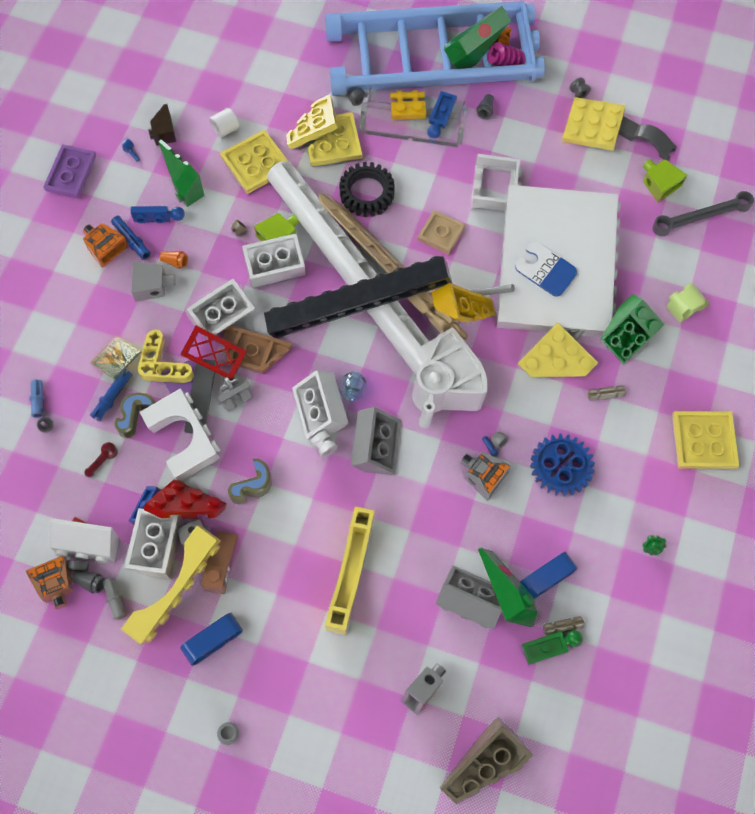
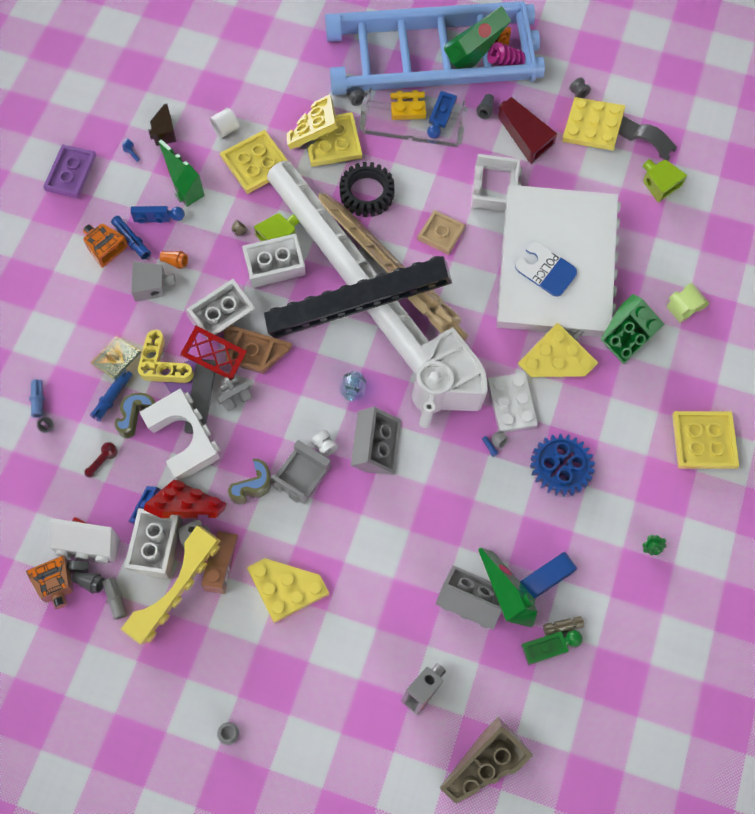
(211, 639): blue beam -> none
(286, 587): none -> light yellow plate
(301, 473): none -> light grey panel
(320, 404): white slope -> none
(350, 572): light yellow arch -> none
(462, 303): yellow wedge -> none
(485, 473): torso -> none
(495, 290): light grey bar -> none
(512, 402): none -> white plate
(526, 129): none -> dark red slope
(607, 392): dark tan axle -> none
(703, 213): dark grey piece -> none

